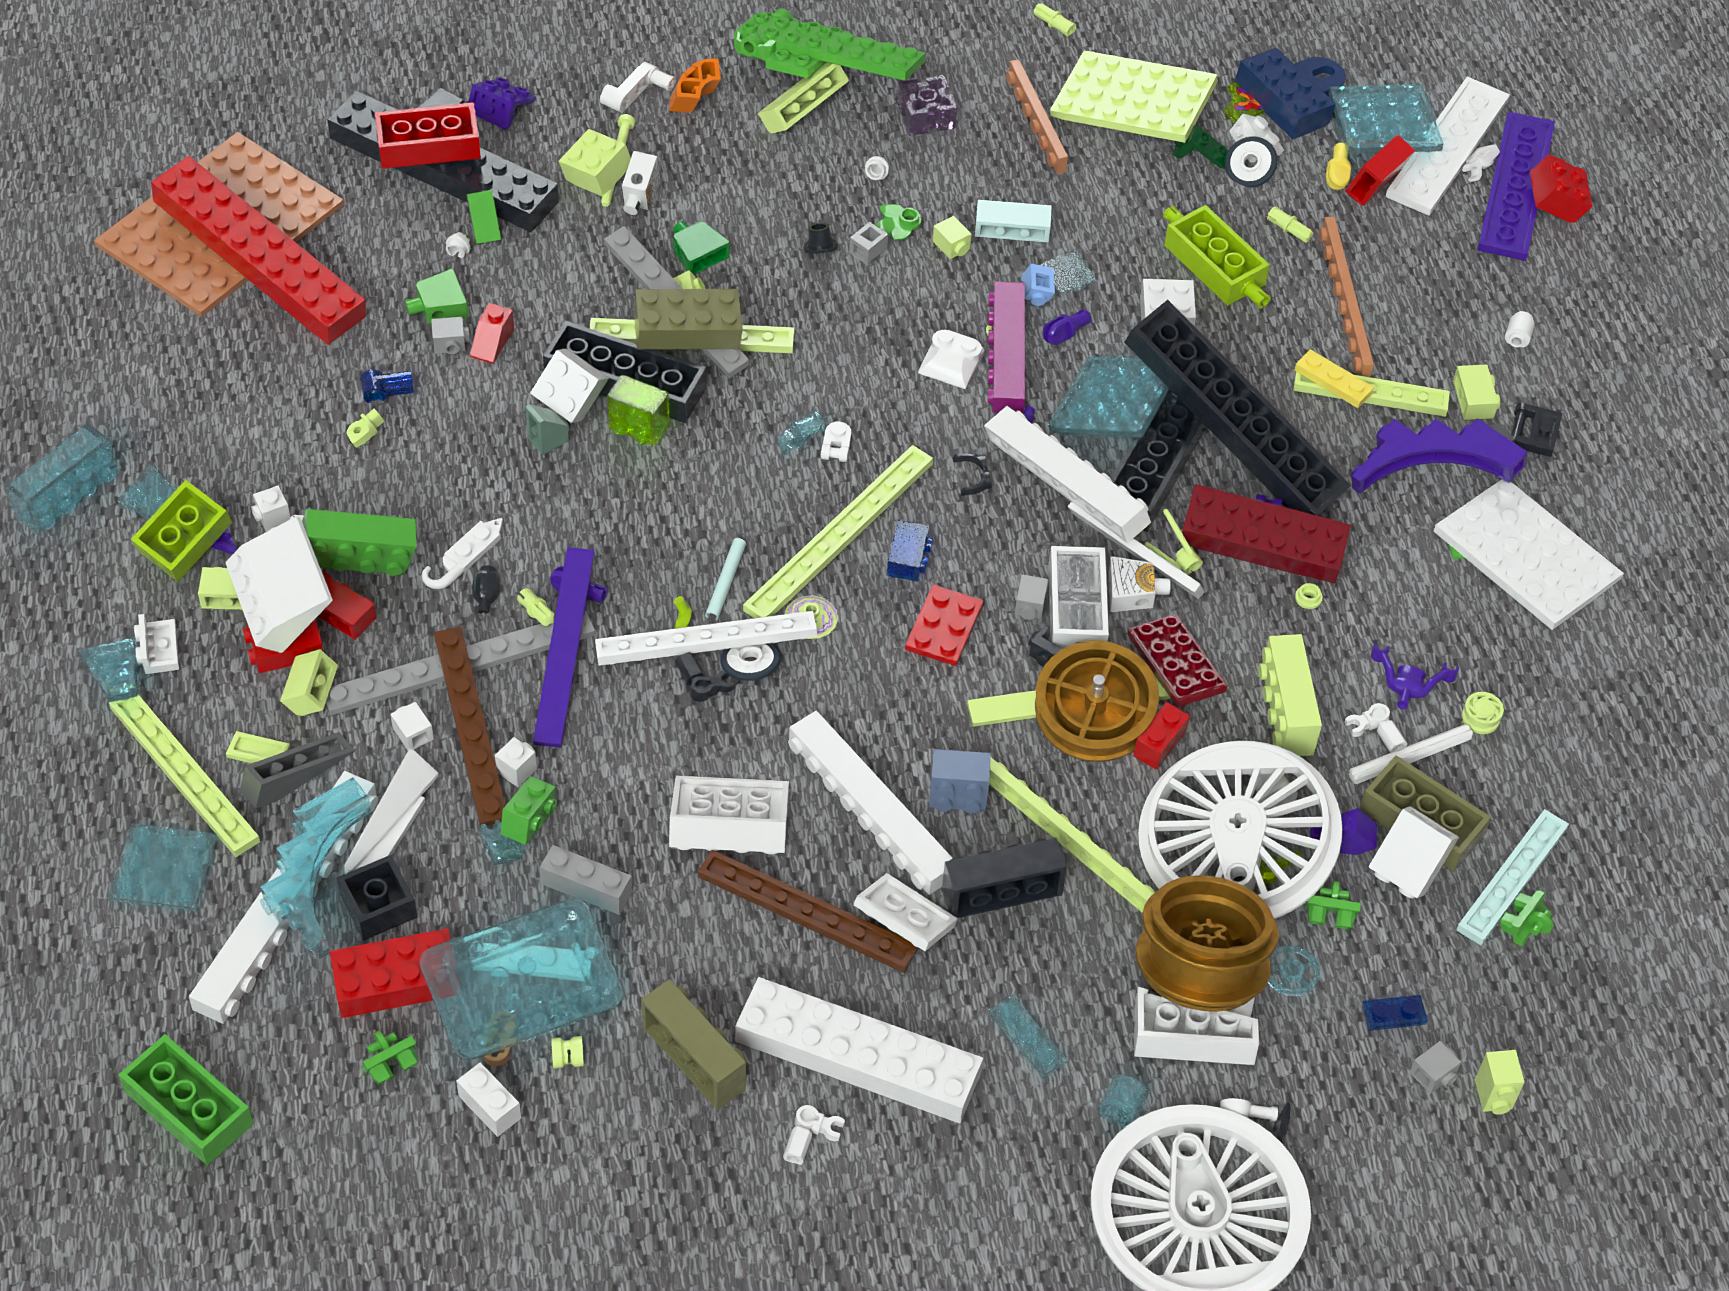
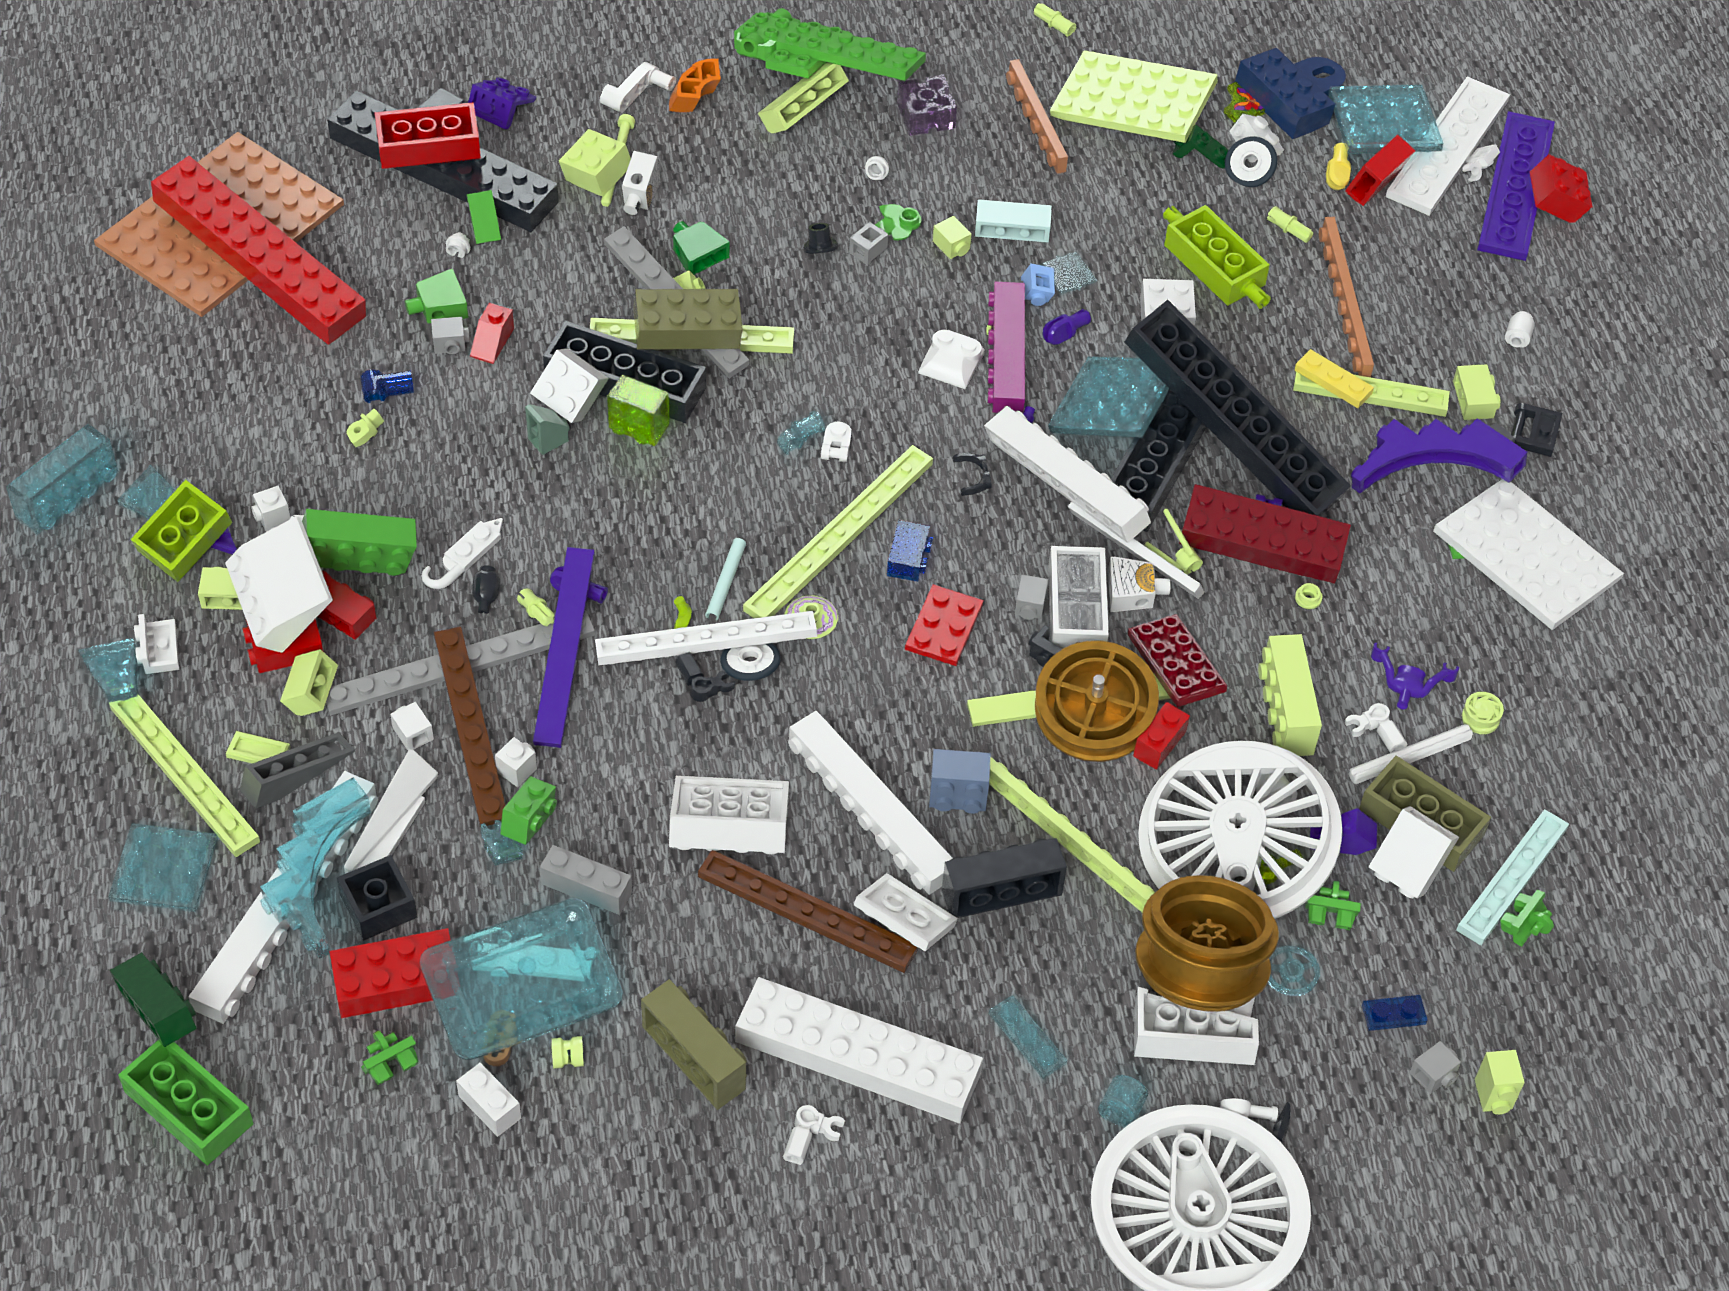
(154, 998): none -> dark green brick

